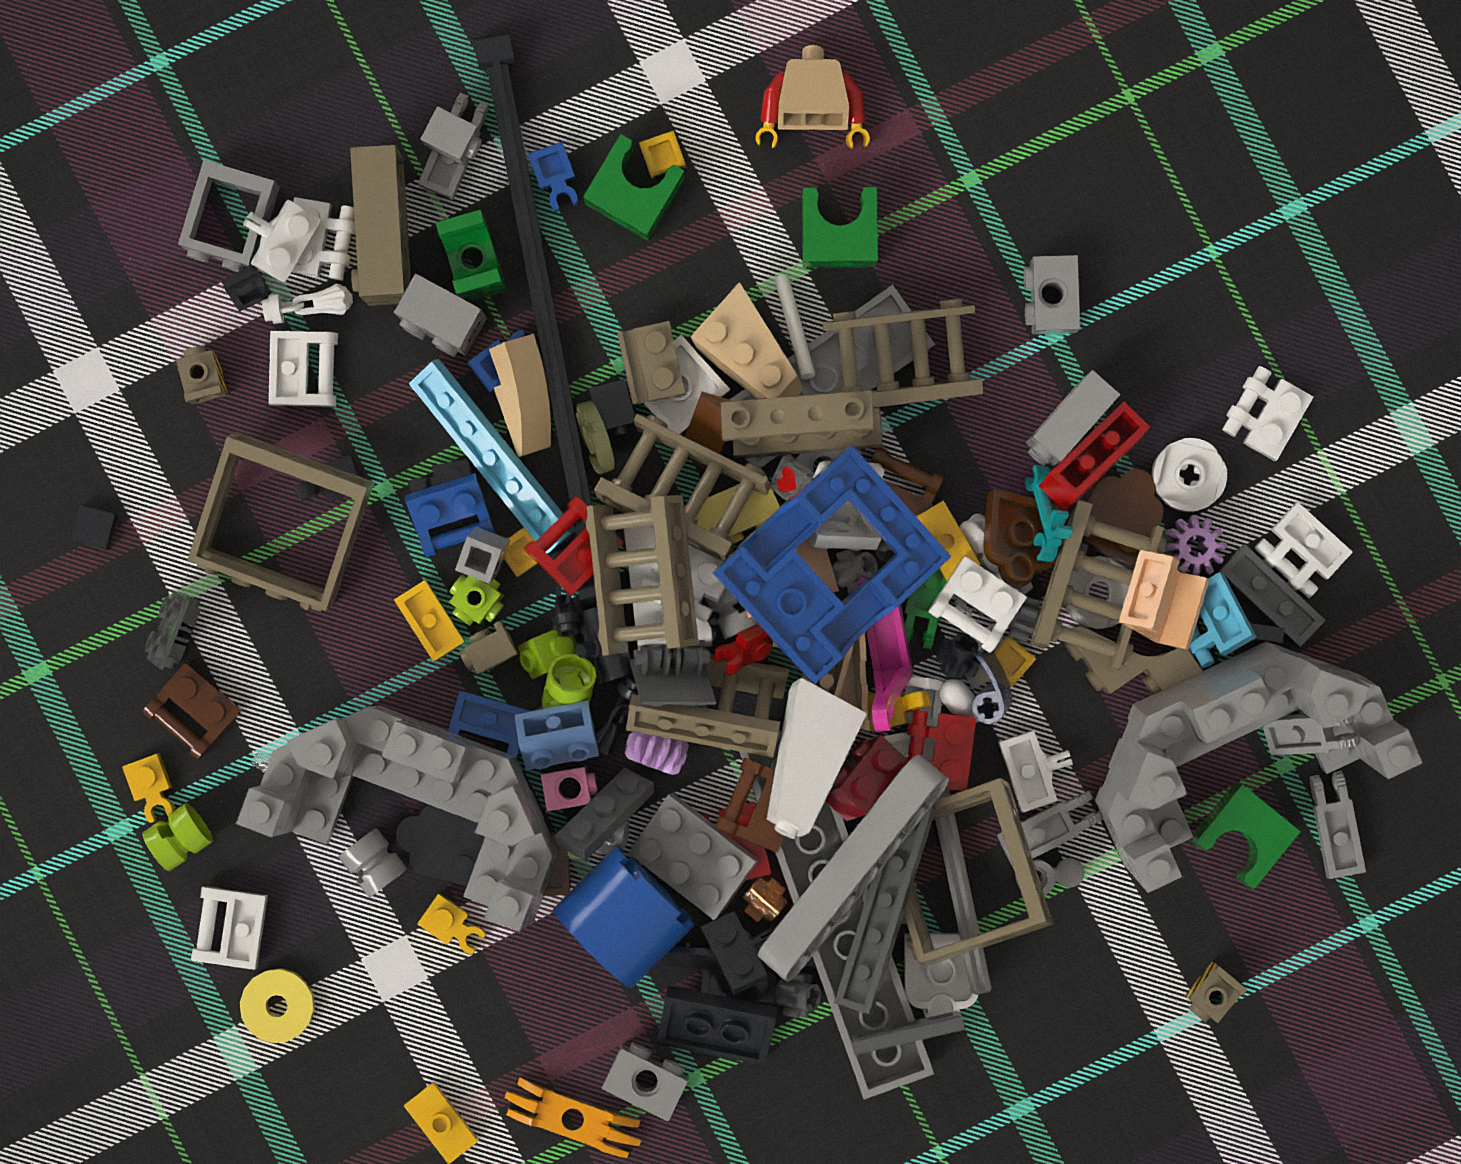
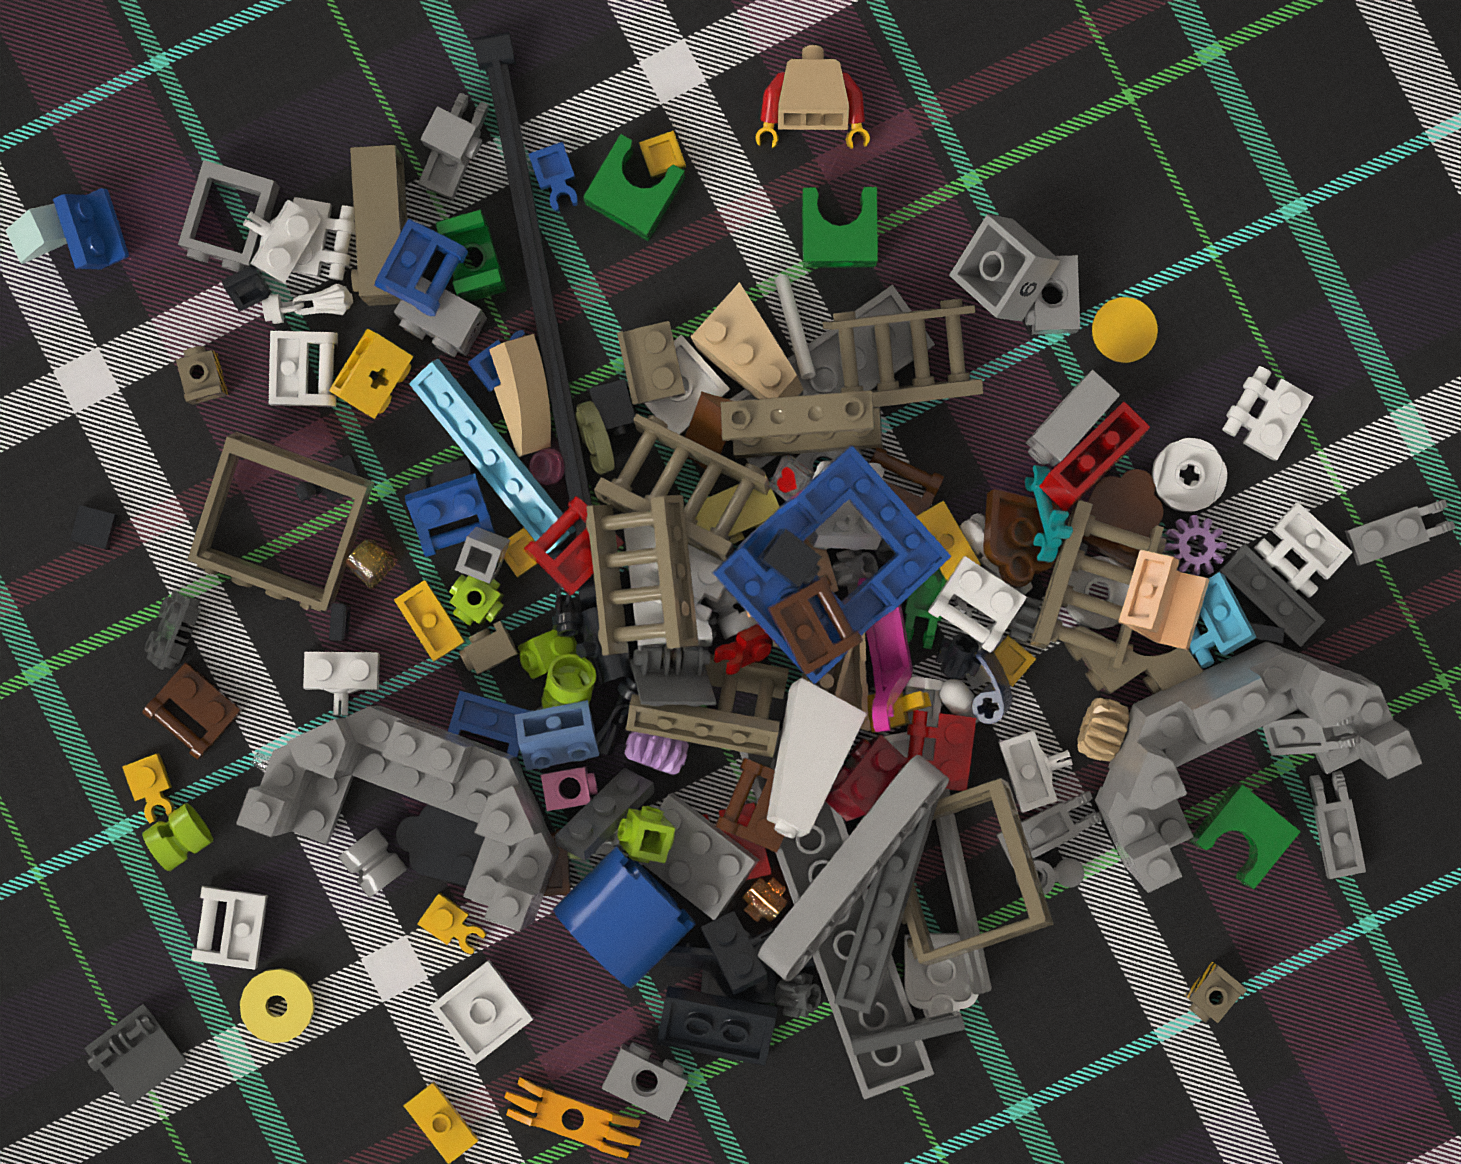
(36, 233): none -> light aqua slope
(91, 229): none -> blue bracket
(135, 1055): none -> dark grey hinge
(340, 622): none -> black tile
(341, 674): none -> white plate
(358, 388): none -> yellow brick
(370, 562): none -> clear yellow leg
(409, 261): none -> blue plate
(481, 1012): none -> white plate
(547, 466): none -> clear pink plate
(650, 843): none -> lime brick
(791, 558): none -> black brick
(804, 630): none -> reddish brown plate
(1004, 268): none -> light grey brick
(1103, 729): none -> tan gear
(1124, 329): none -> yellow sticker
(1395, 533): none -> light grey hinge

